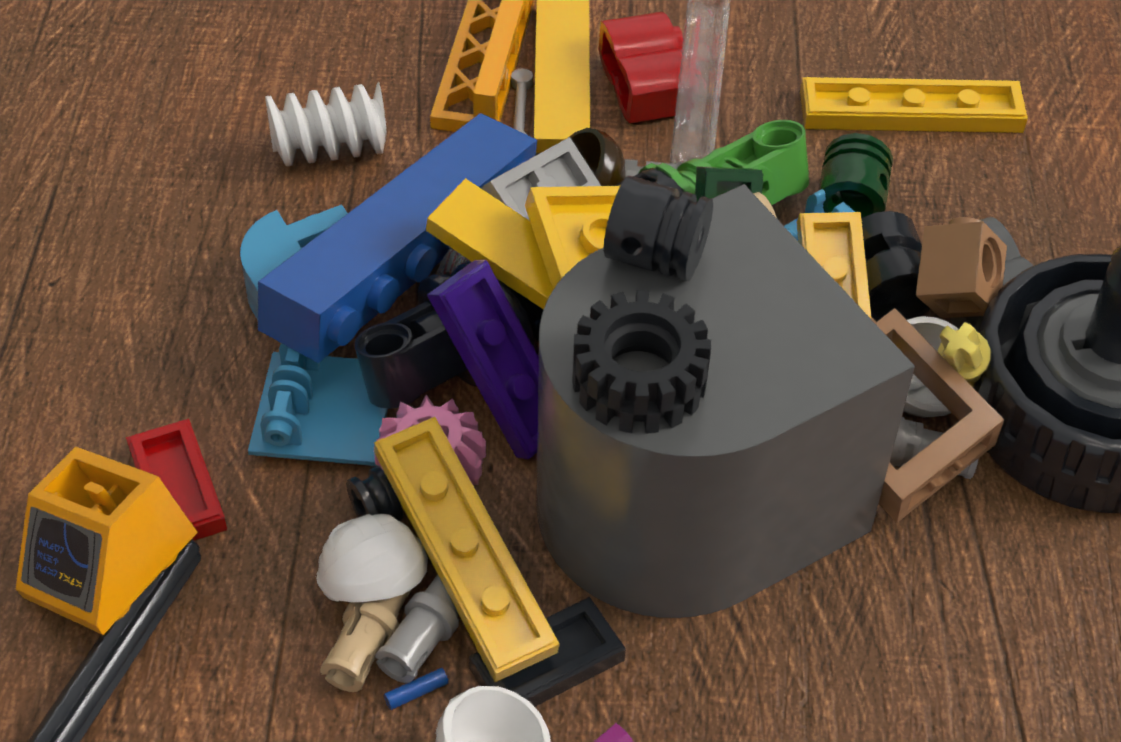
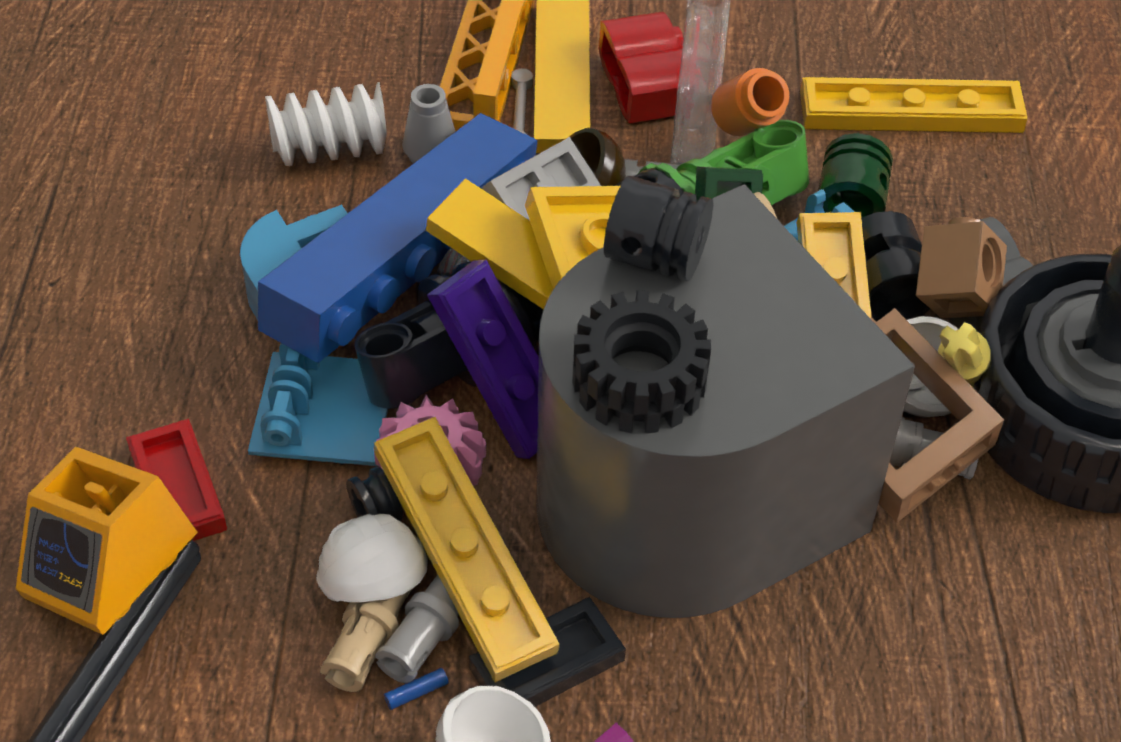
(427, 121): none -> light grey cone
(750, 101): none -> orange brick

